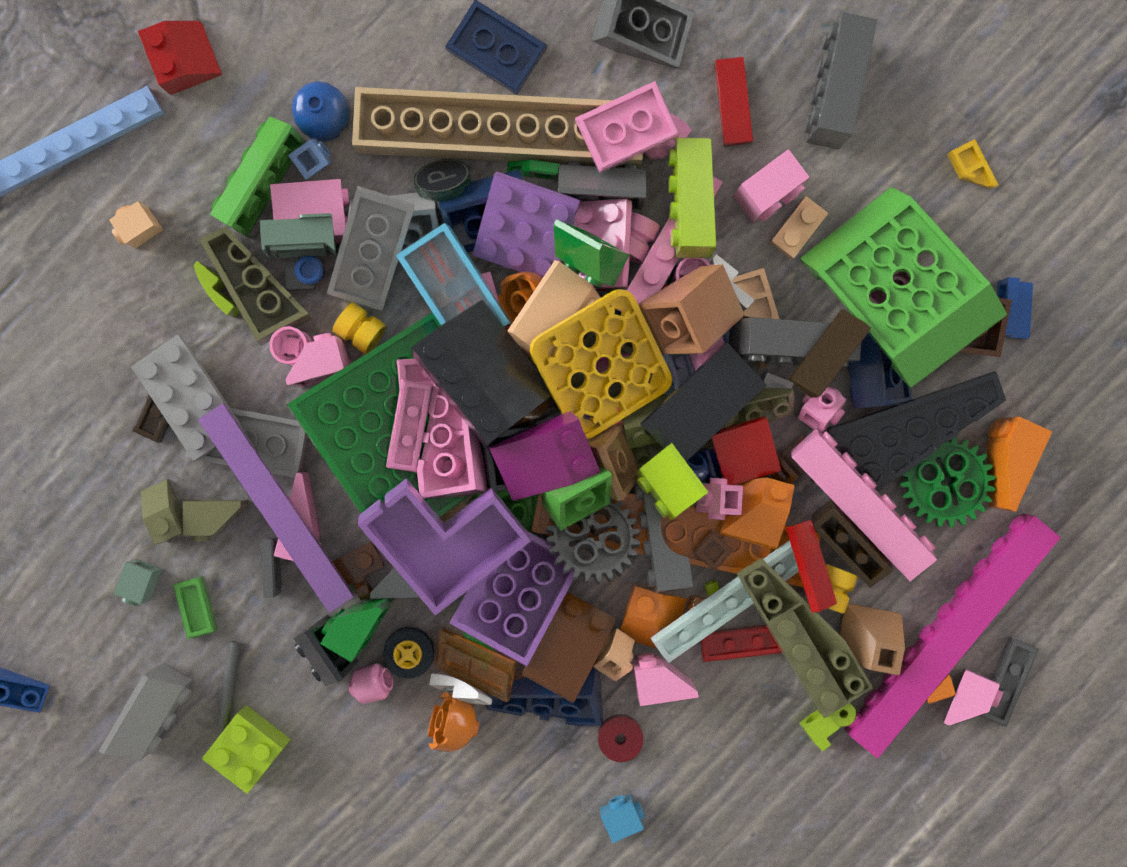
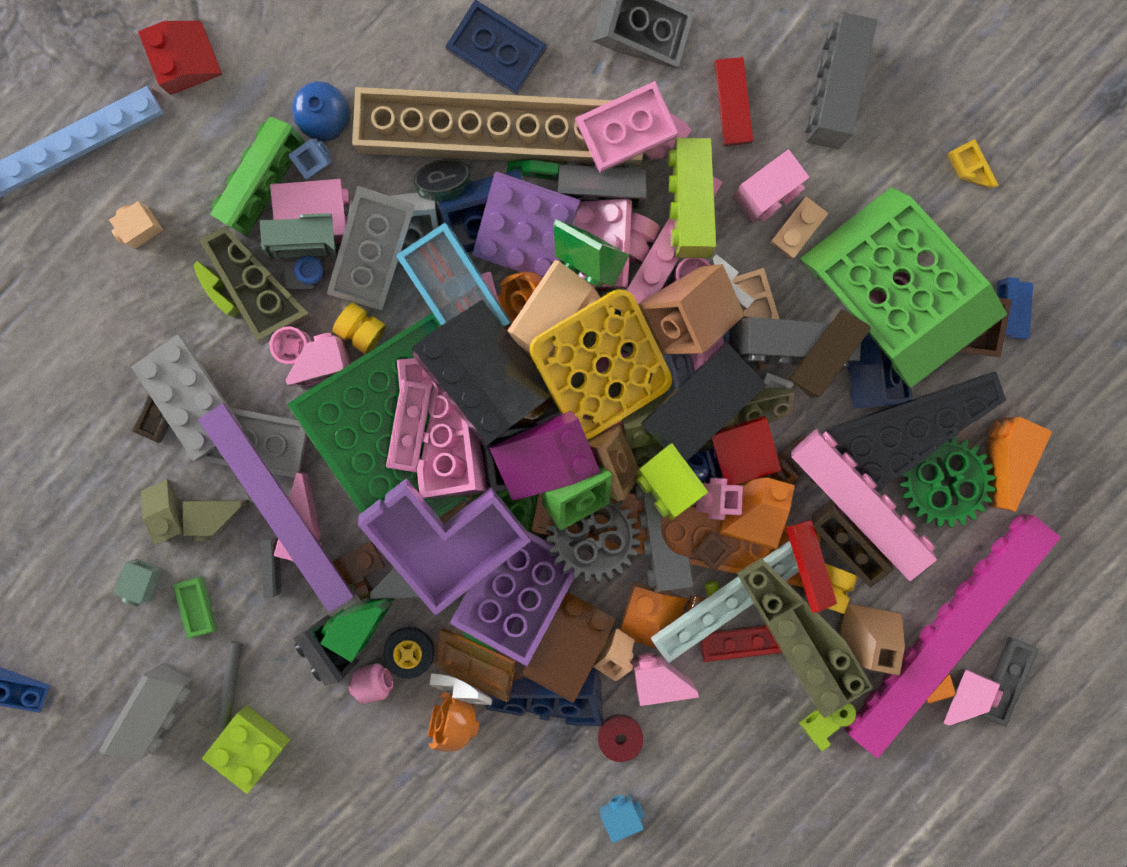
(823, 410): bright pink brick -> none

